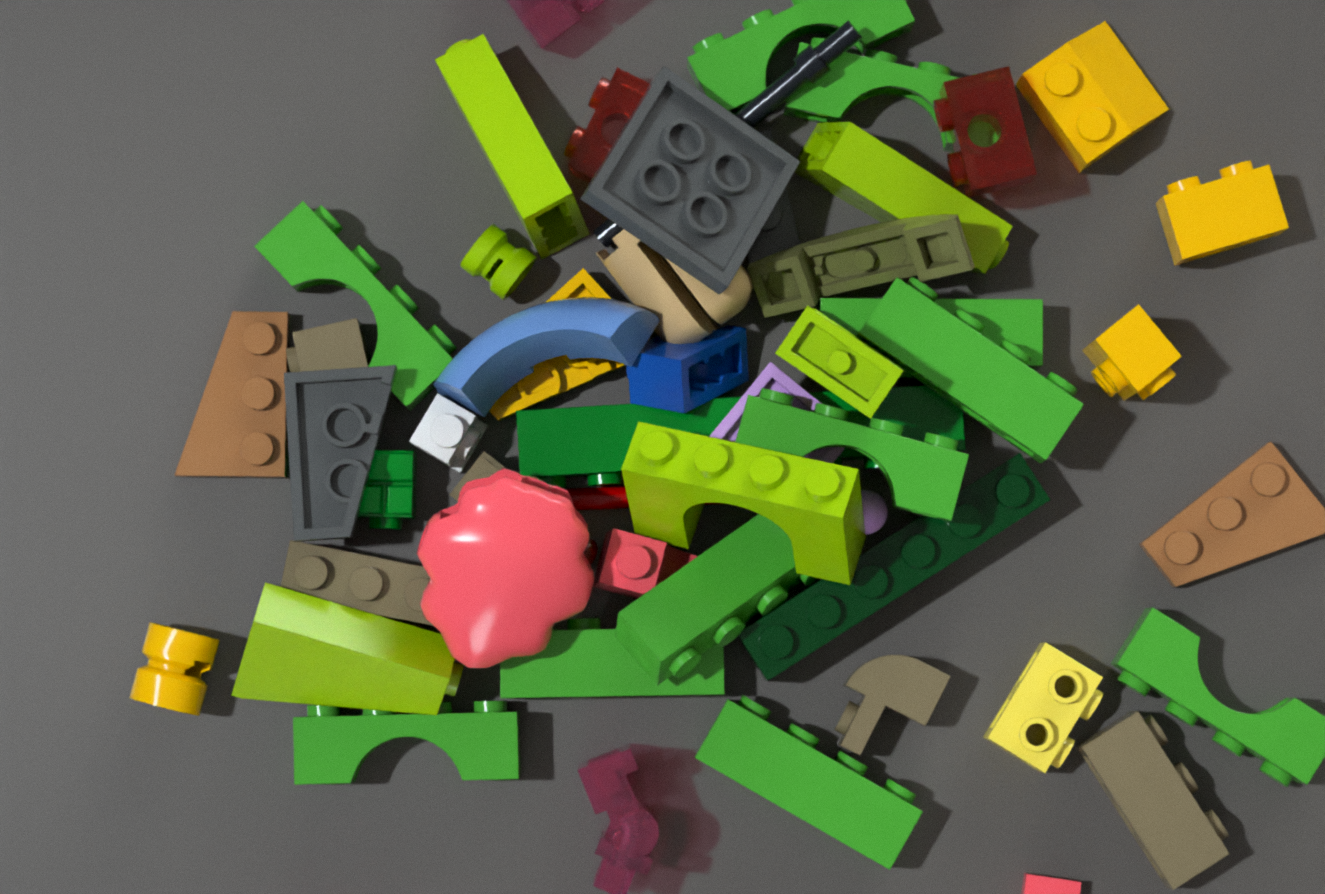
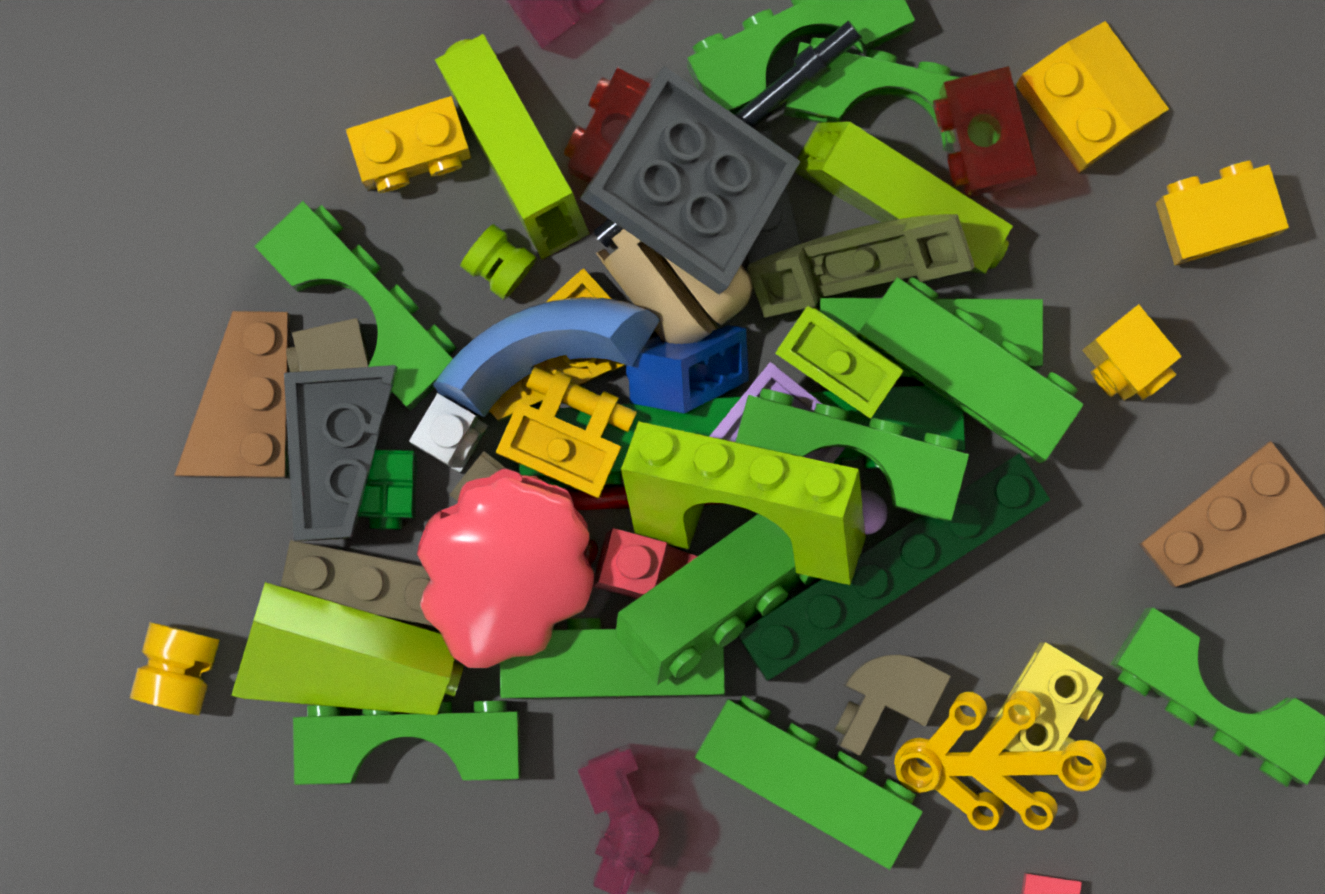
(409, 145): none -> yellow brick
(559, 448): none -> yellow plate
(993, 766): none -> yellow plant
(1155, 798): dark tan brick -> none

